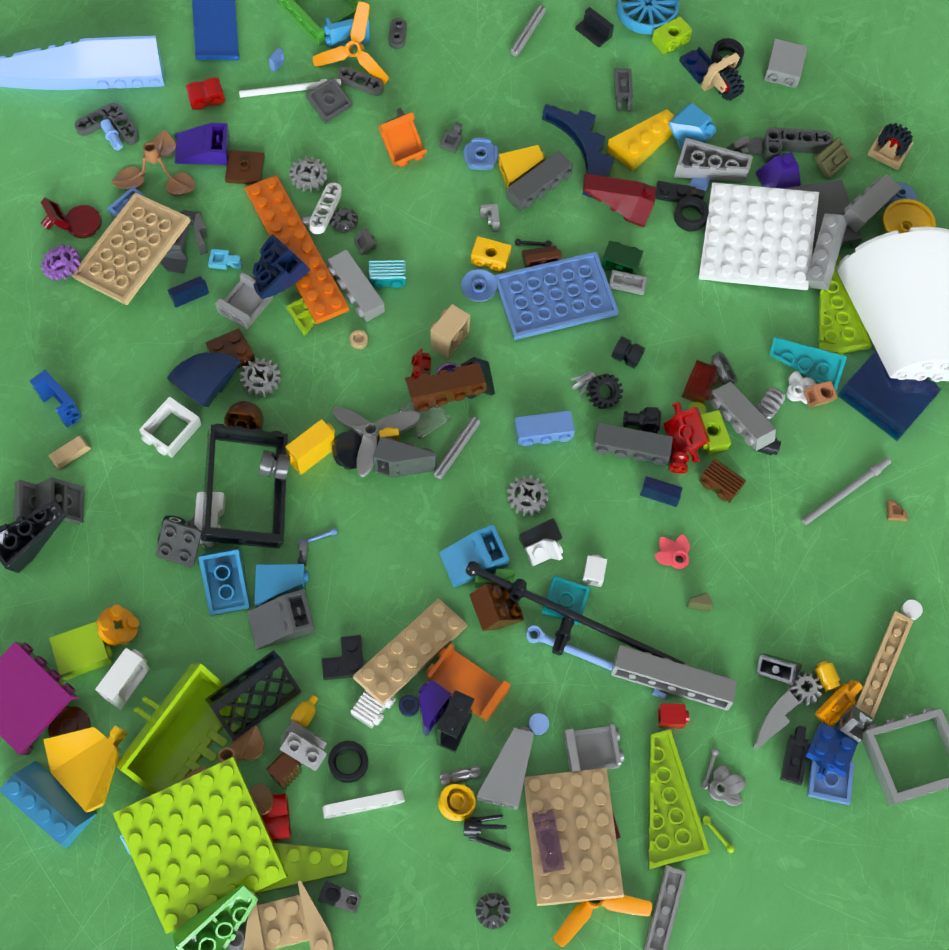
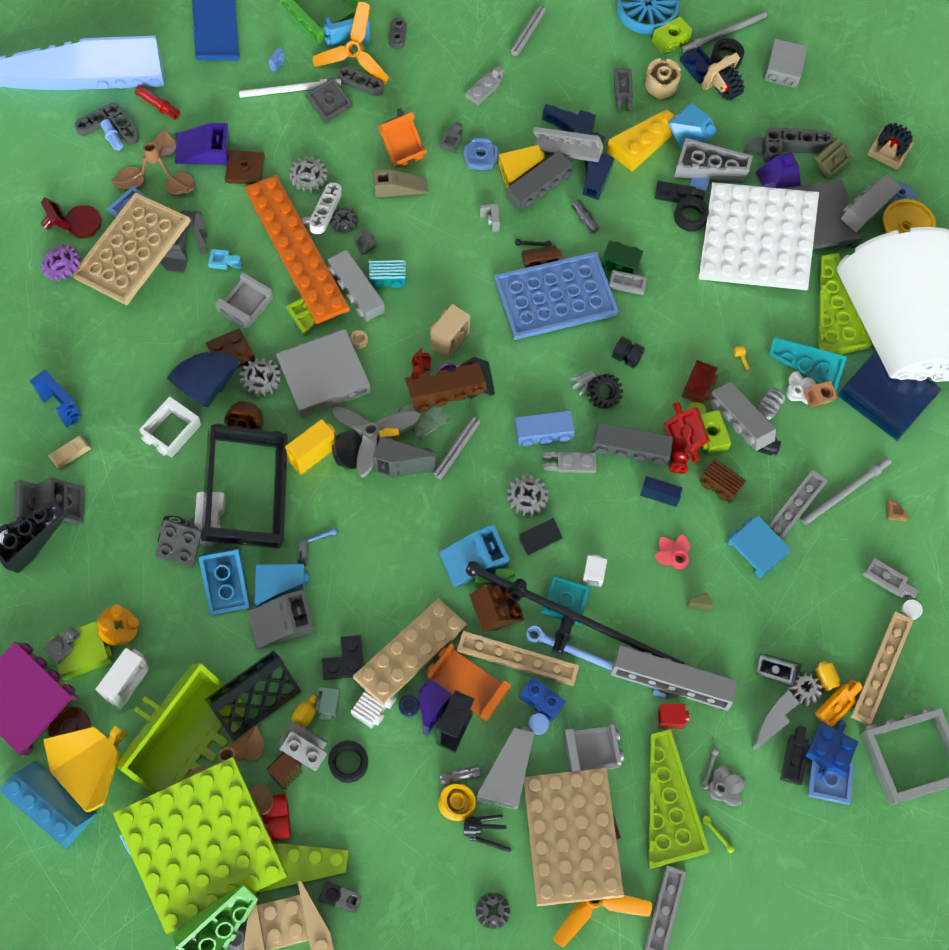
(61, 647): none -> dark grey plate
(162, 105): none -> red pin
(188, 291): clear blue panel -> none
(205, 93): red brick -> none
(274, 465): dark grey wheel -> none
(277, 268): dark blue brick -> none
(323, 373): none -> light grey panel
(328, 703): none -> sand green brick
(363, 804): white beam -> none
(397, 183): none -> dark tan slope
(481, 279): medium blue dish -> none
(484, 247): yellow brick -> none
(485, 86): none -> light grey hinge
(518, 658): none -> tan plate
(542, 699): none -> blue brick
(543, 550): white bracket -> none
(548, 842): plate -> none
(570, 144): none -> light grey fence
(570, 462): none -> light grey hinge
(585, 217): none -> dark grey pin
(595, 27): black panel -> none
(627, 197): dark red wedge -> none
(647, 420): black connector -> none
(662, 78): none -> tan brick
(698, 42): none -> light grey bar
(724, 368): dark grey plate -> none
(739, 145): flat silver tile -> none
(740, 351): none -> yellow hand
(759, 545): none -> dark azure panel
(797, 503): none -> light grey plate
(826, 251): light grey brick -> none
(854, 722): dark grey panel -> none
(890, 579): none -> light grey hinge

